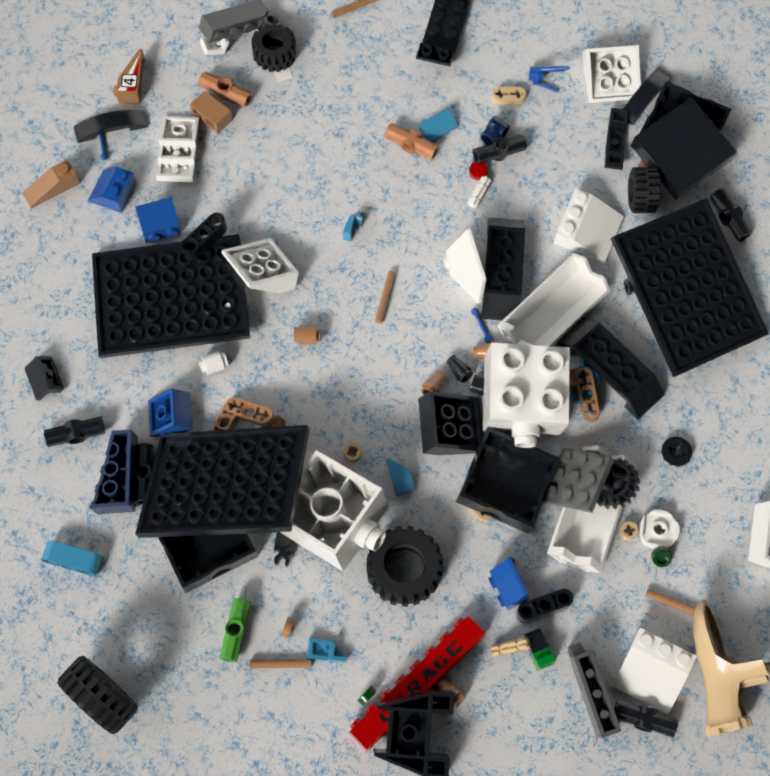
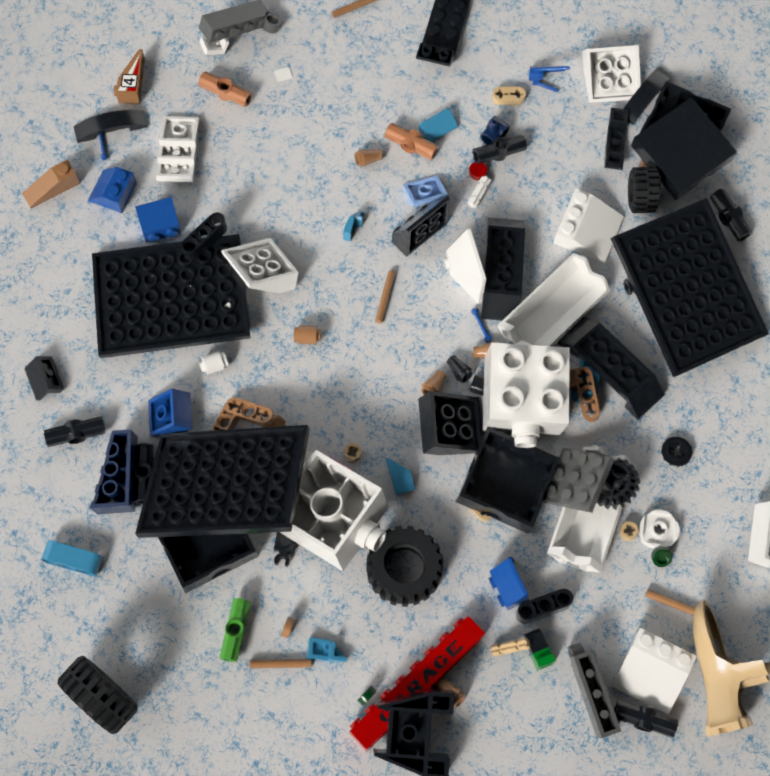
(211, 111): medium nougat brick -> none
(269, 36): black tyre -> none
(366, 157): none -> medium nougat cone
(421, 226): none -> black slope
(424, 190): none -> light blue slope

